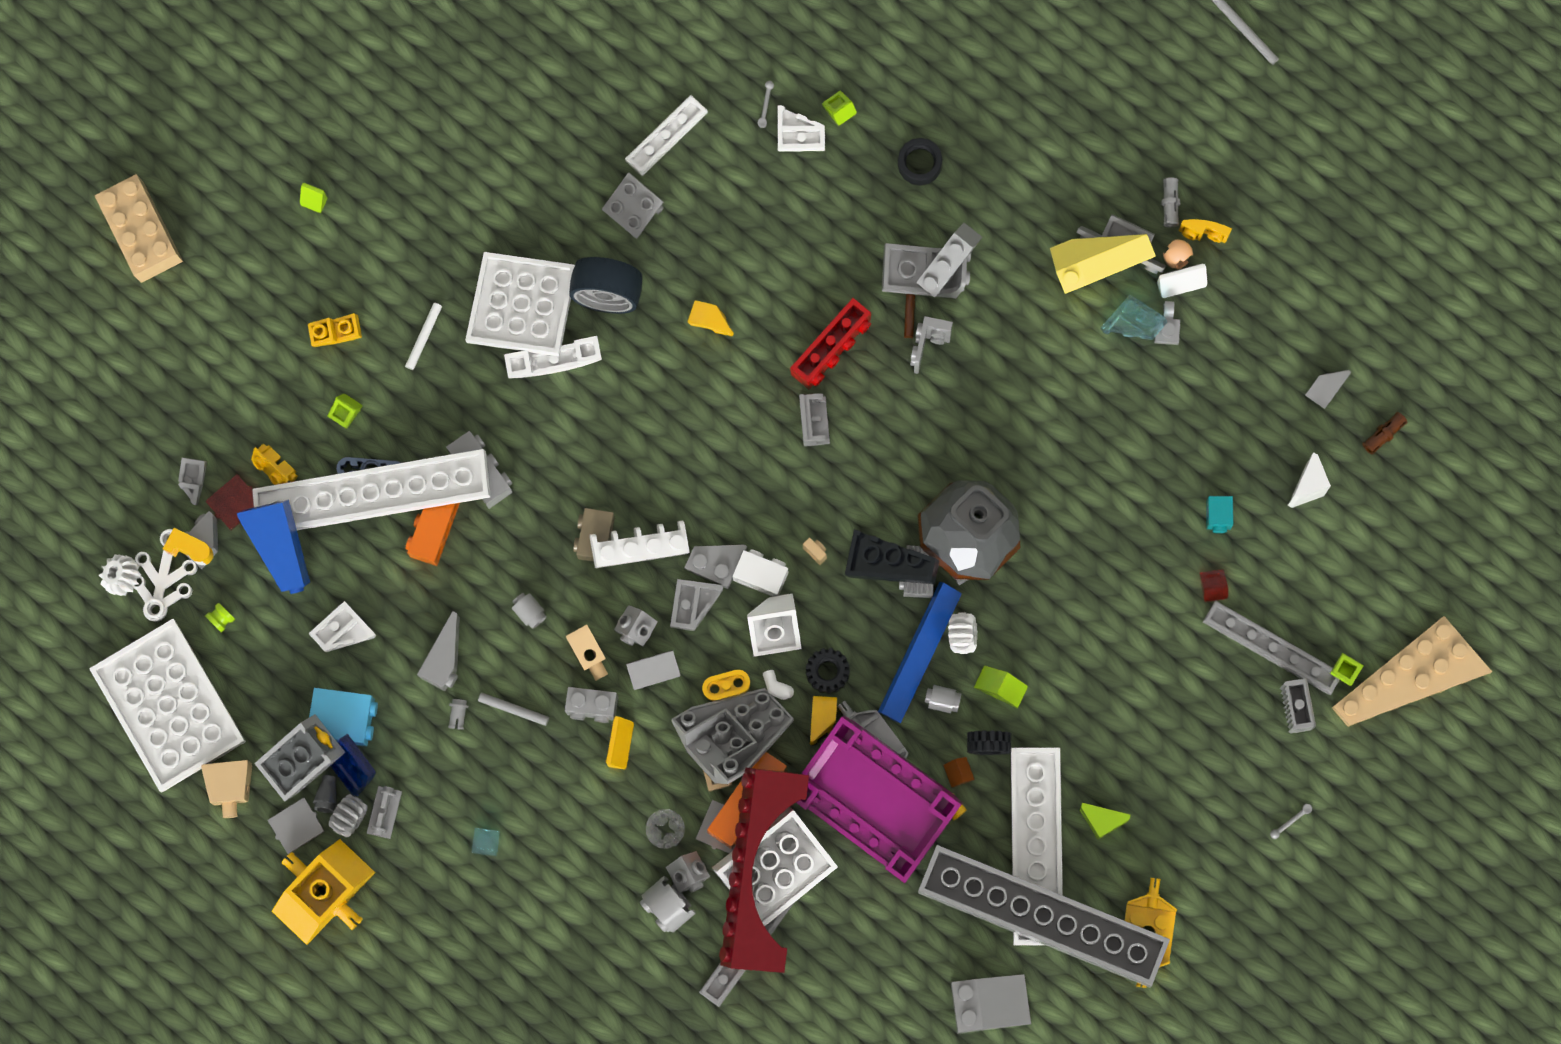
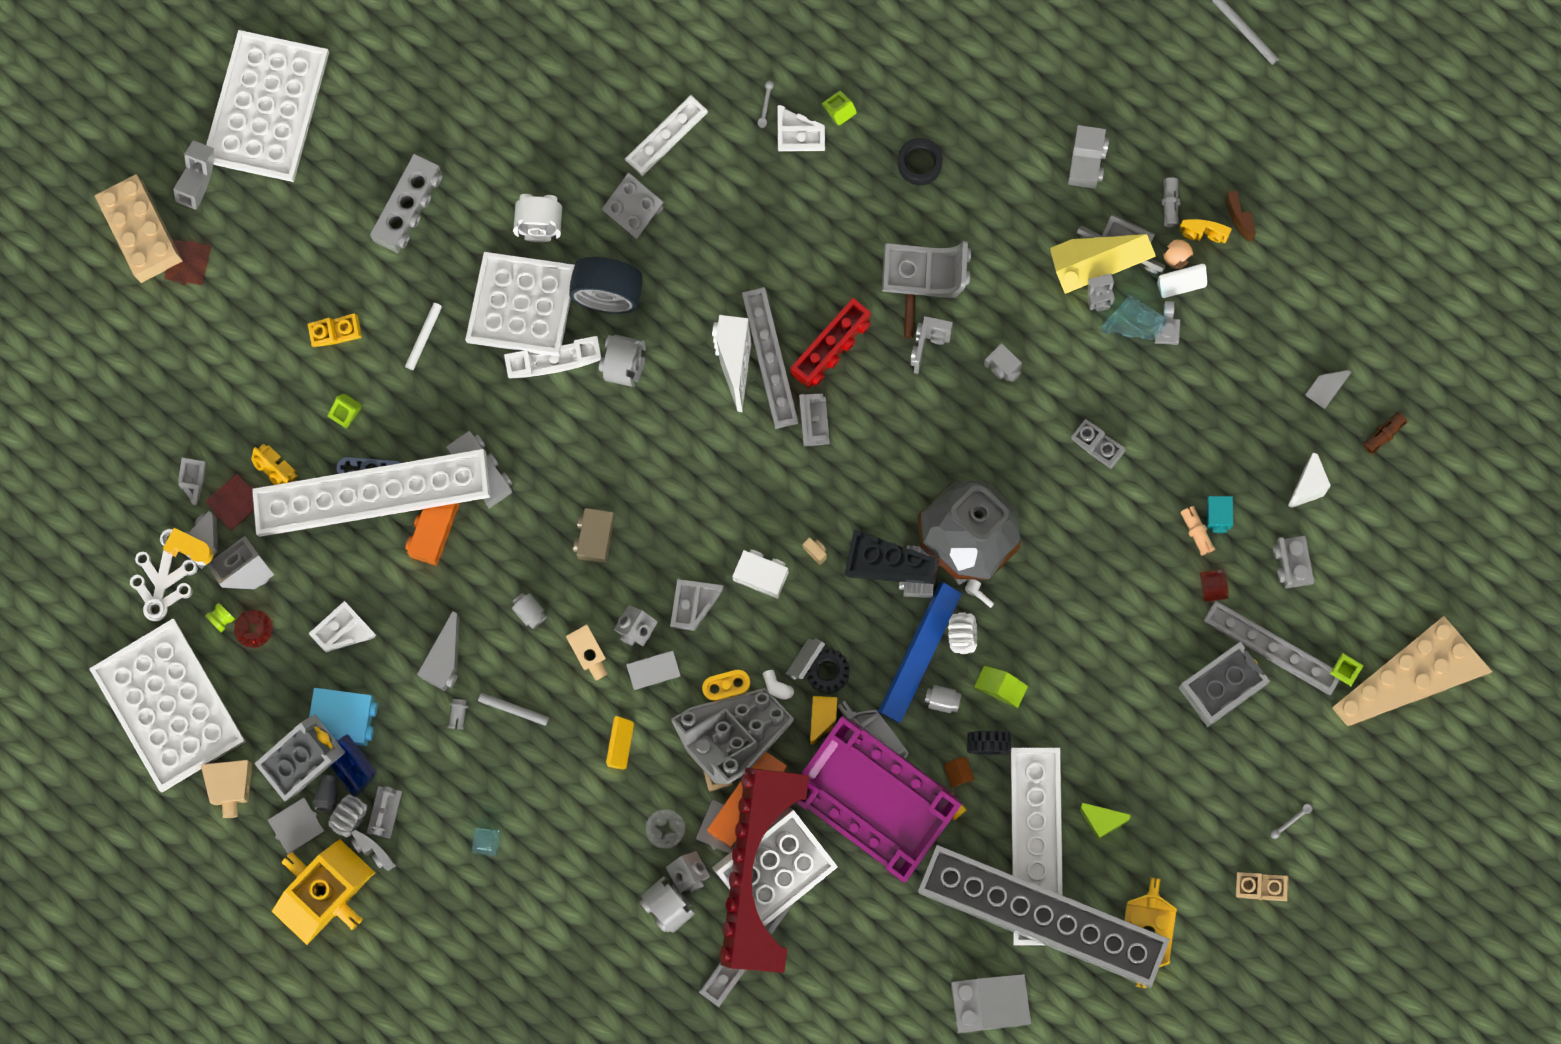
(120, 575): white gear -> none
(193, 263): none -> clear red piece
(196, 176): none -> light grey brick
(240, 567): none -> light grey slope
(264, 629): none -> clear red gear
(266, 105): none -> white plate
(277, 542): blue slope -> none
(312, 197): lime slope -> none
(367, 846): none -> light grey slope
(417, 170): none -> light grey brick
(537, 218): none -> white brick
(591, 704): light grey brick -> none
(622, 360): none -> light grey brick
(639, 547): white hinge -> none
(709, 317): yellow slope -> none
(715, 562): light grey wing -> none
(733, 347): none -> white slope
(770, 358): none -> light grey plate
(774, 626): white slope -> none
(805, 659): none -> light grey piece
(949, 259): light grey arch -> none
(972, 588): none -> white hand
(1004, 364): none -> light grey brick
(1088, 150): none -> light grey brick
(1098, 444): none -> light grey slope
(1100, 292): none -> light grey slope
(1197, 530): none -> light nougat pin
(1224, 684): none -> dark grey piece
(1242, 221): none -> reddish brown slope
(1262, 886): none -> tan slope
(1294, 562): none -> light grey bracket
(1298, 706): light grey brick -> none

